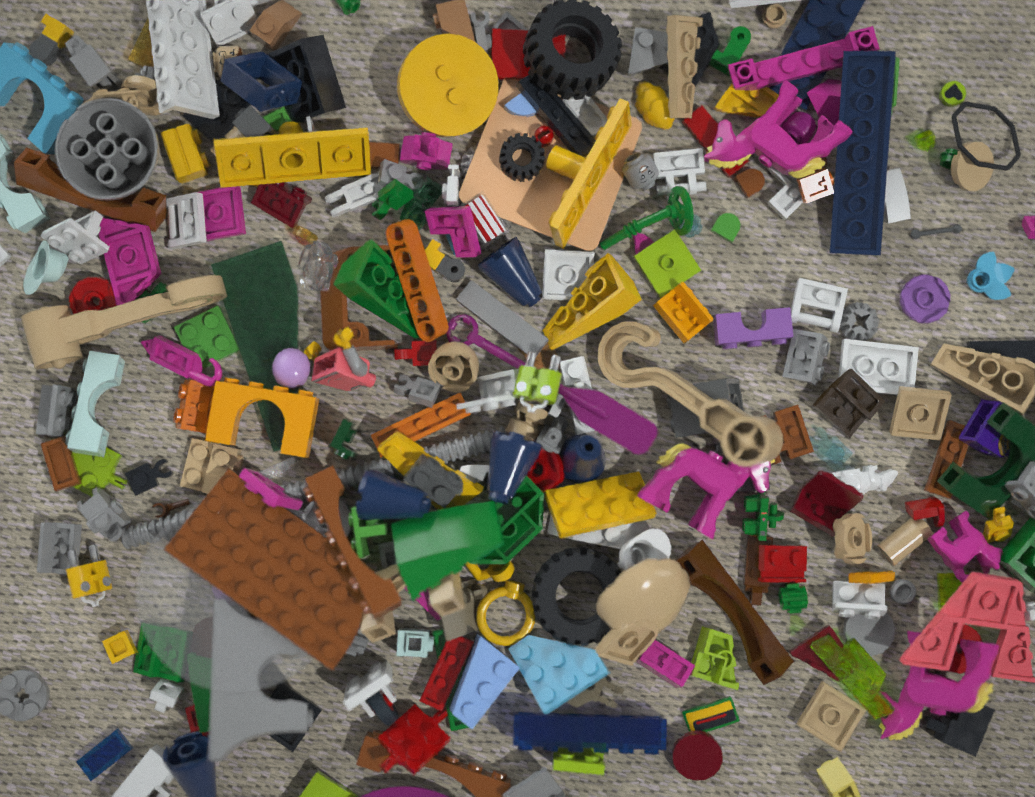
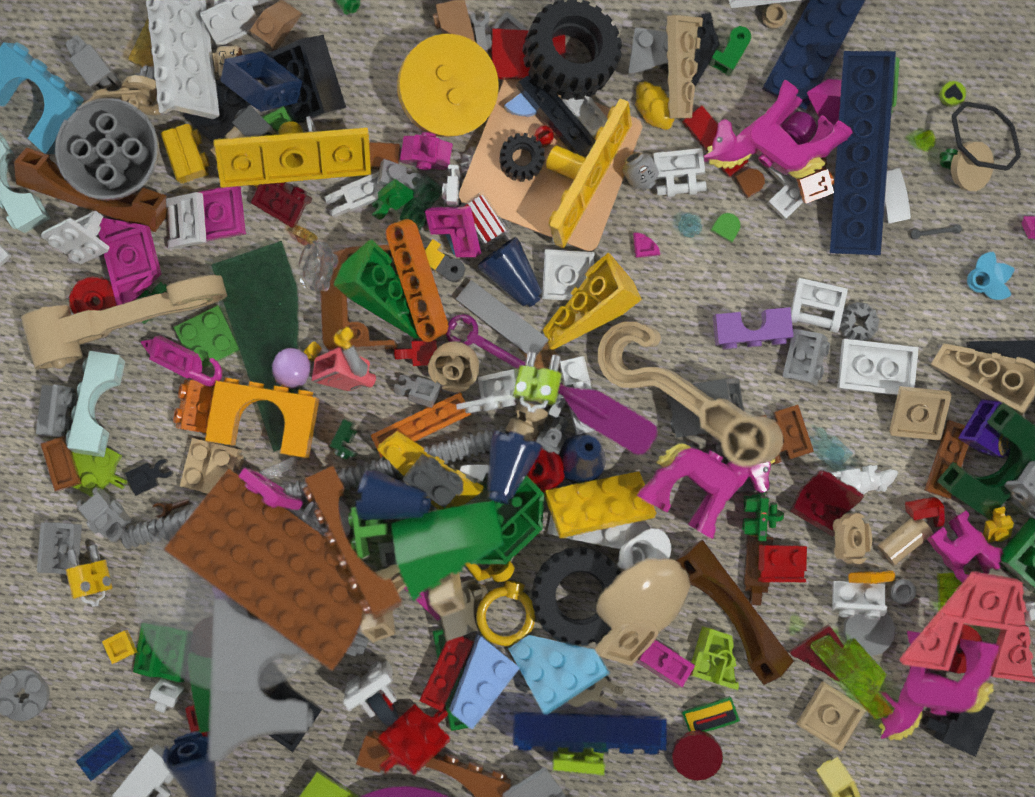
(45, 267): light aqua piece -> none
(51, 41): leg -> none
(414, 642): light aqua window -> none
(667, 263): lime plate -> none
(673, 211): green dish -> none
(683, 312): light orange bracket -> none
(746, 102): yellow wing -> none
(793, 598): green gear -> none
(800, 64): dark pink slope -> none
(848, 403): dark brown slope -> none
(918, 295): medium lavender tile -> none

